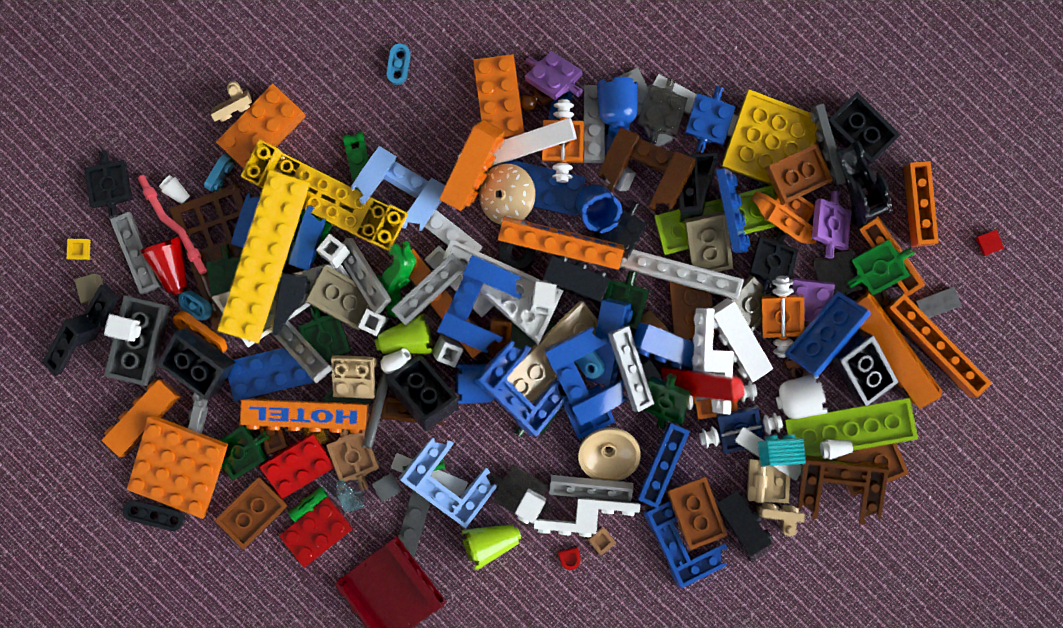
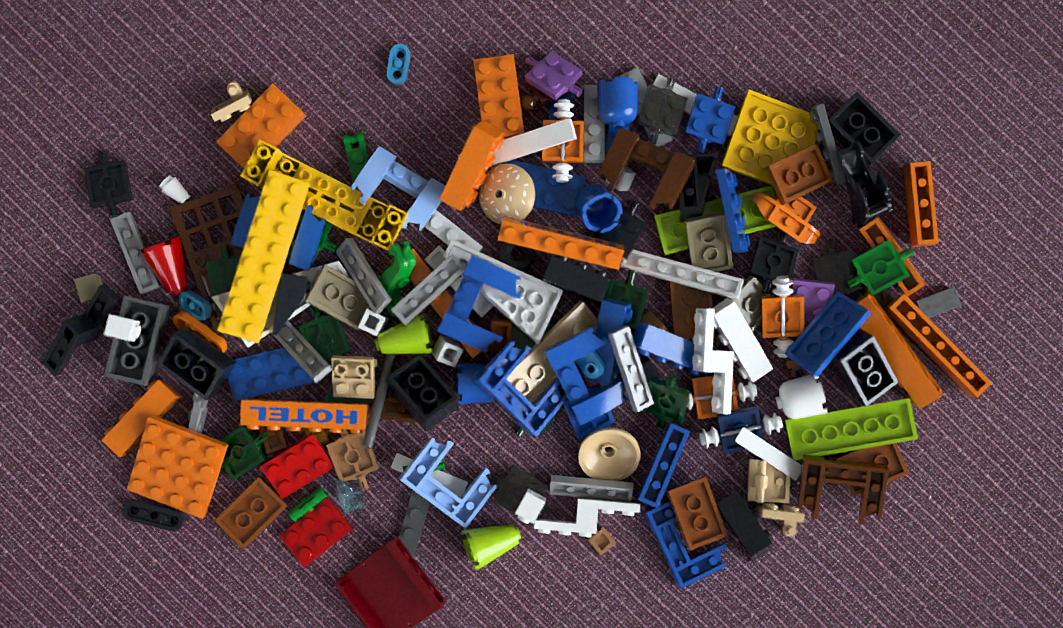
(78, 249): yellow plate -> none
(192, 252): coral bar -> none
(215, 178): dark azure plate -> none
(333, 251): white brick -> none
(387, 487): dark grey brick -> none
(394, 361): white cone -> none
(543, 298): white brick -> none
(570, 558): red tile -> none
(706, 384): red brick -> none
(781, 452): teal brick -> none
(831, 224): medium lavender plate -> none
(835, 448): white cone -> none
(989, 242): red tile -> none

